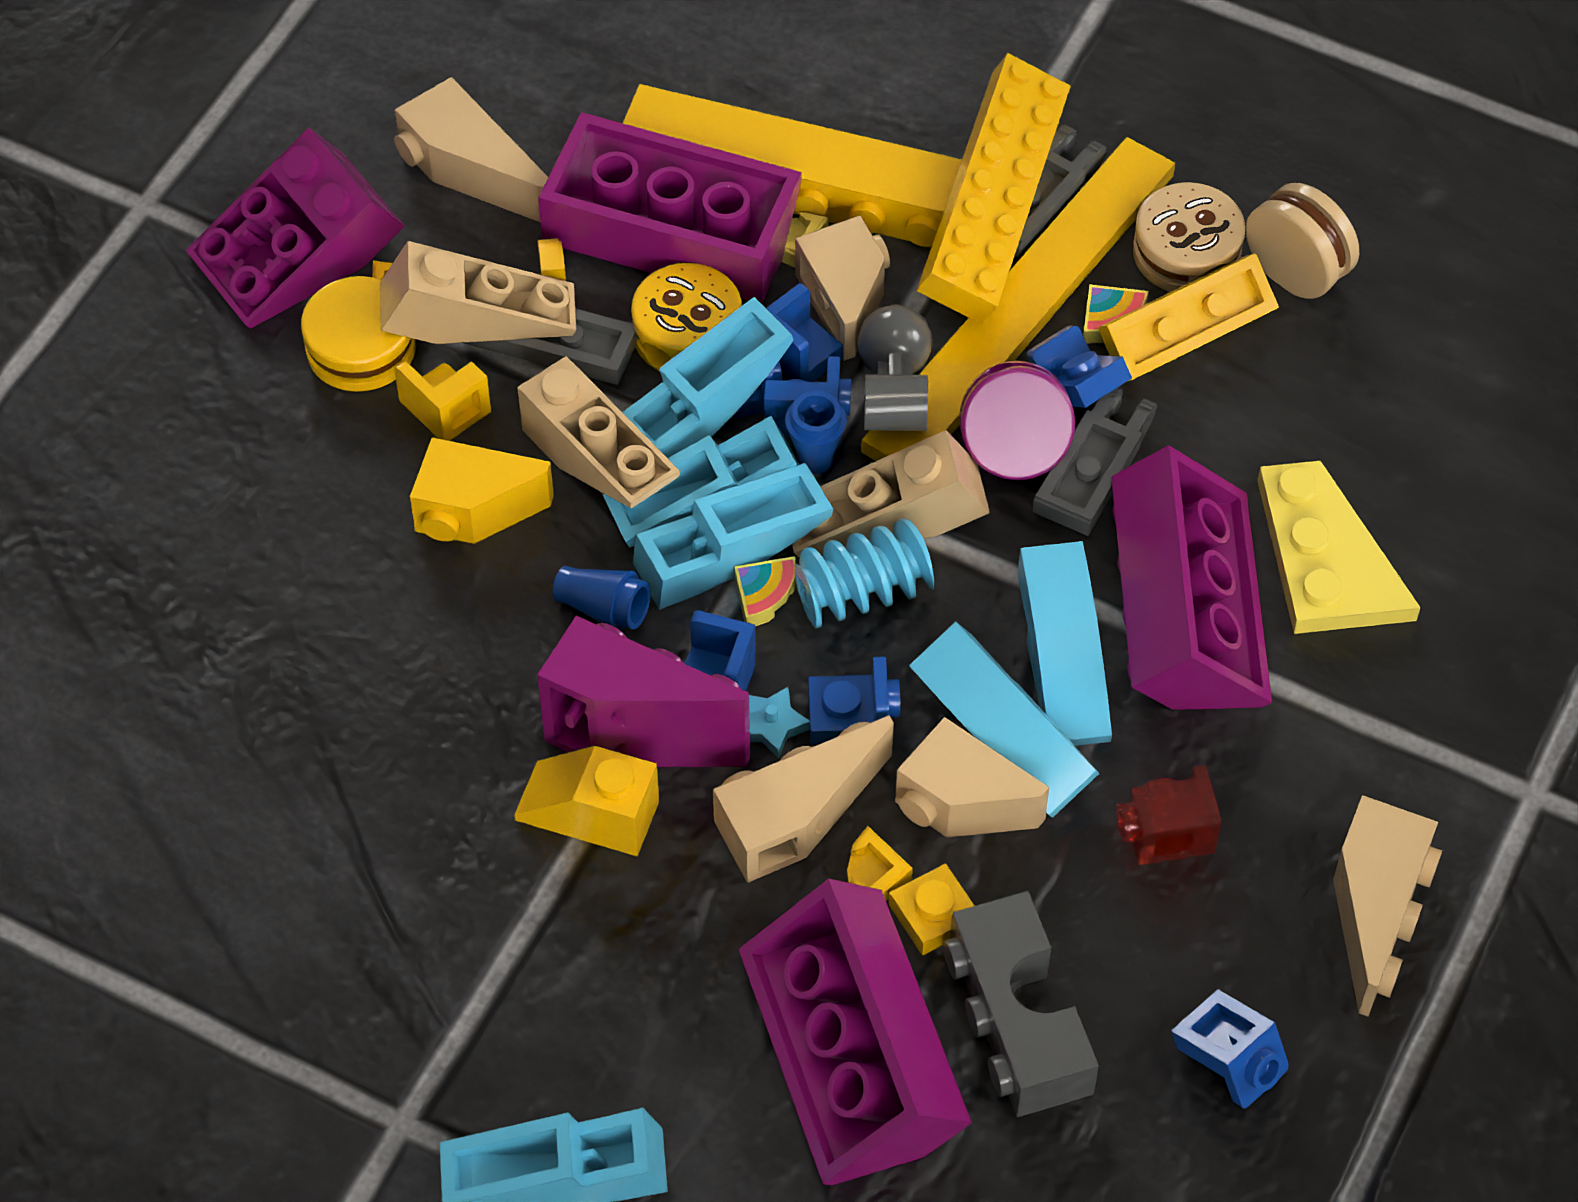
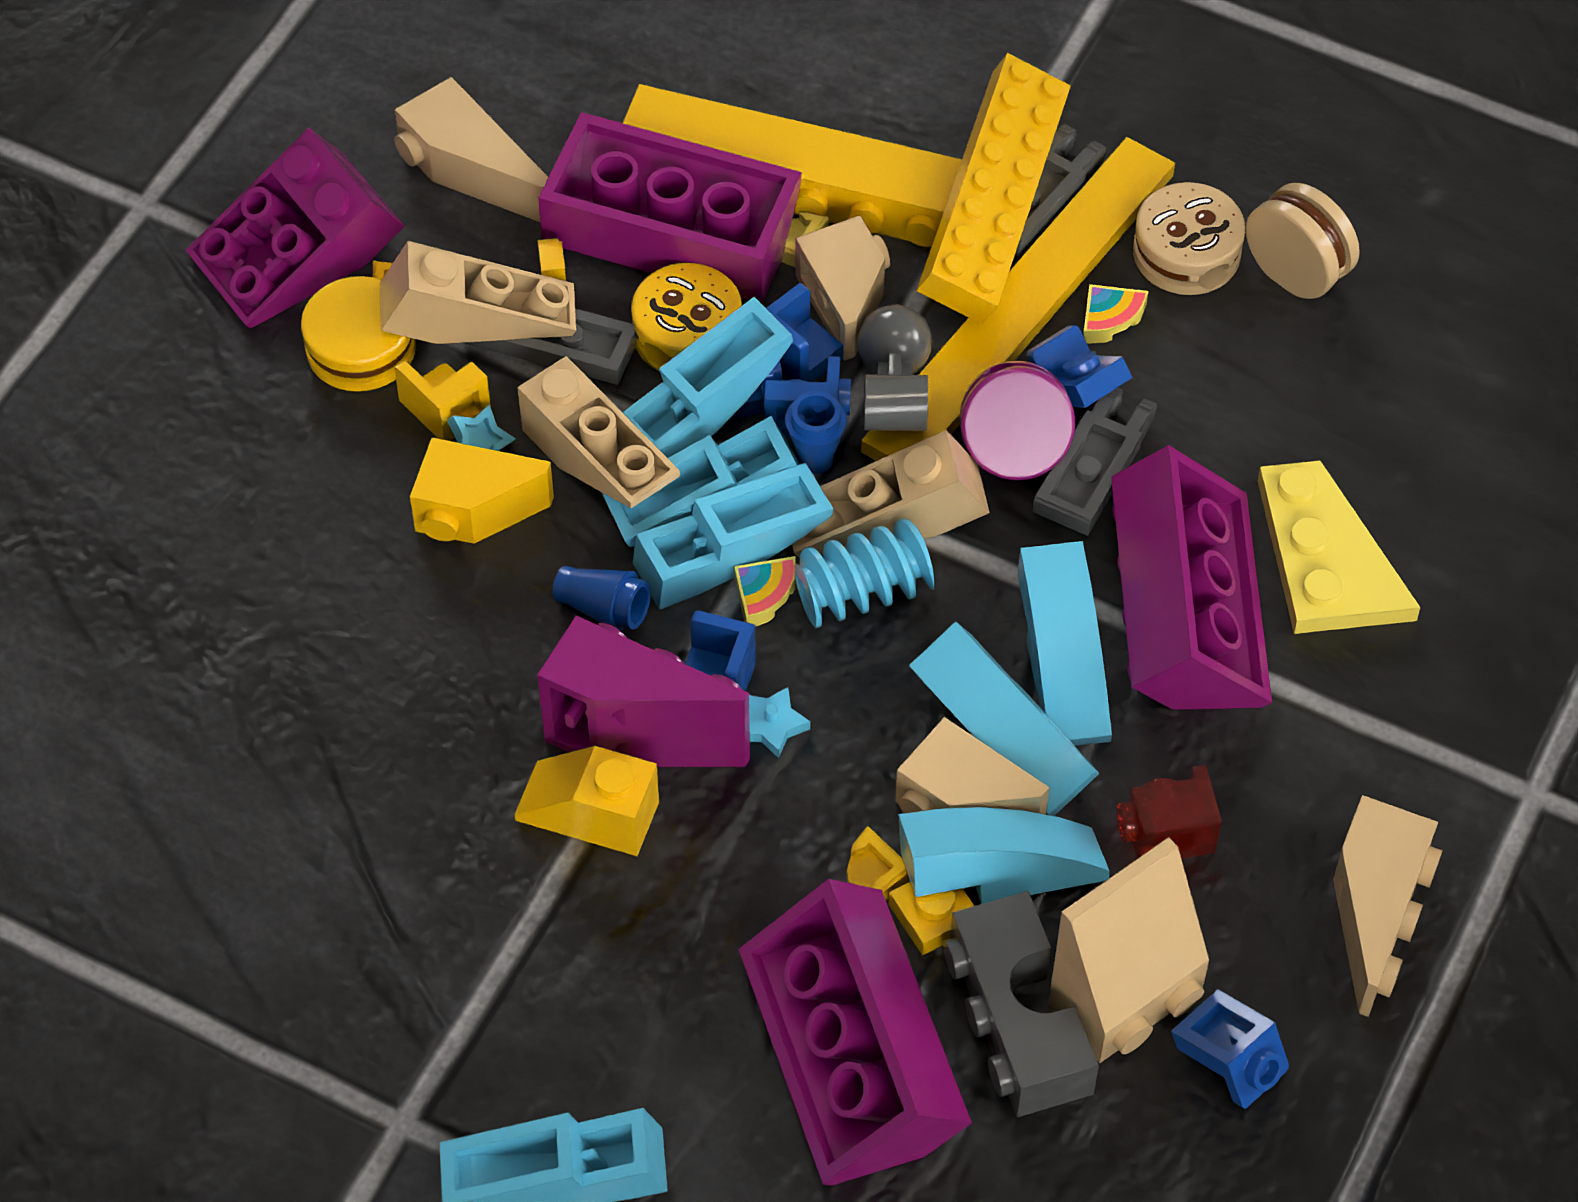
(480, 431): none -> medium azure piece
(791, 805): tan slope -> none
(850, 699): blue bracket -> none
(997, 852): none -> medium azure slope
(1131, 953): none -> tan slope
(1190, 316): yellow plate -> none

